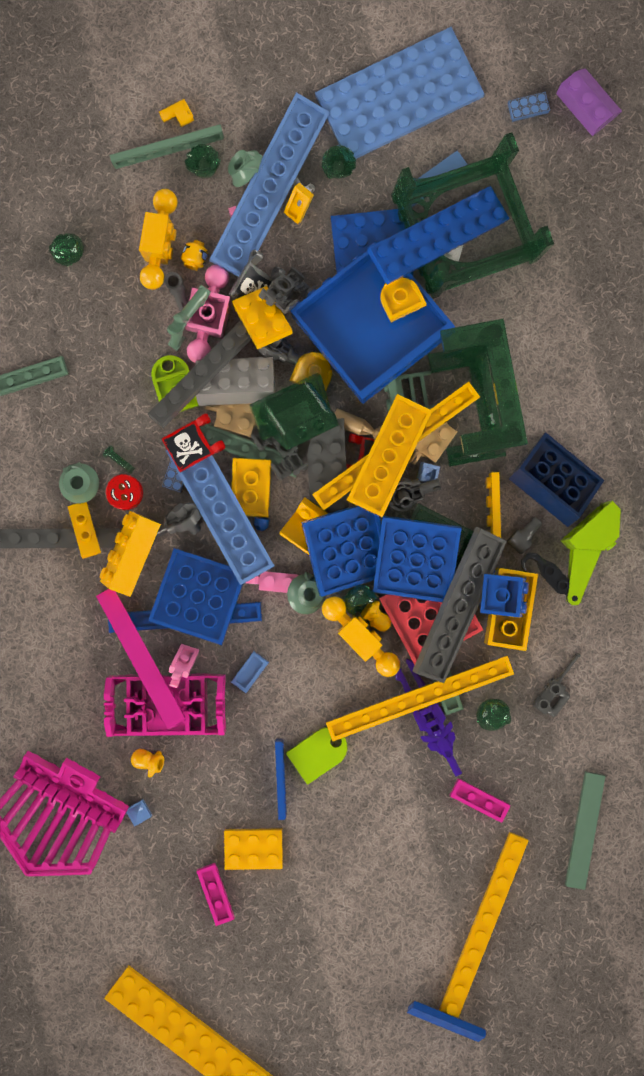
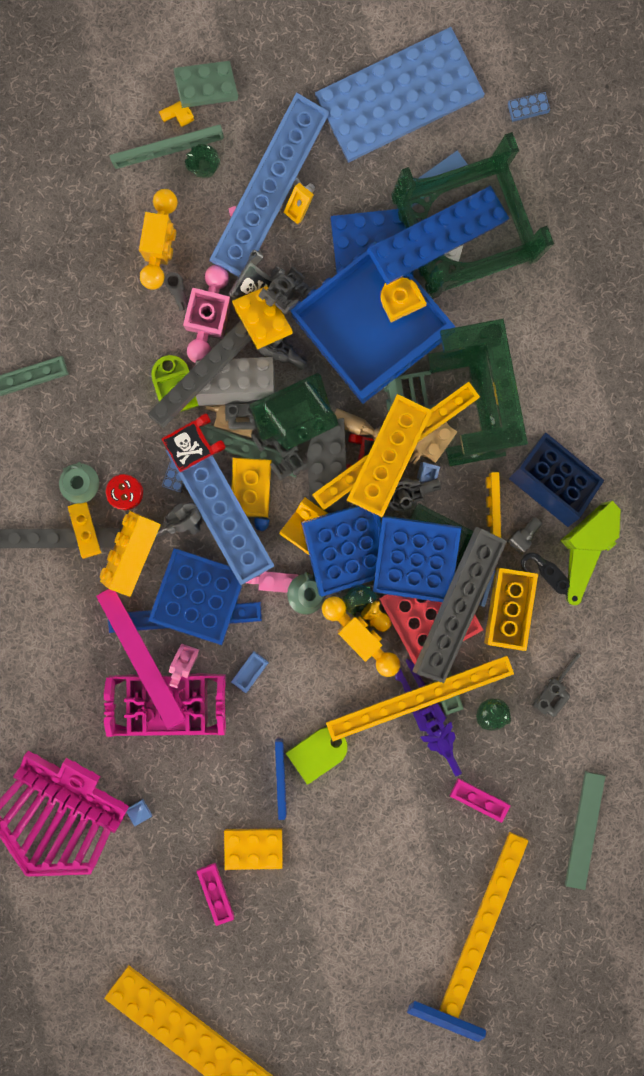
(67, 249): clear green hair -> none
(118, 459): clear green piece -> none
(146, 760): yellow animal -> none
(181, 319): sand green piece -> none
(194, 255): yellow head -> none
(205, 84): none -> sand green plate
(239, 410): none -> dark grey piece
(244, 166): sand green piece -> none
(311, 364): yellow tile -> none
(338, 162): clear green hair -> none
(504, 595): blue plate -> none
(588, 101): medium lavender slope -> none

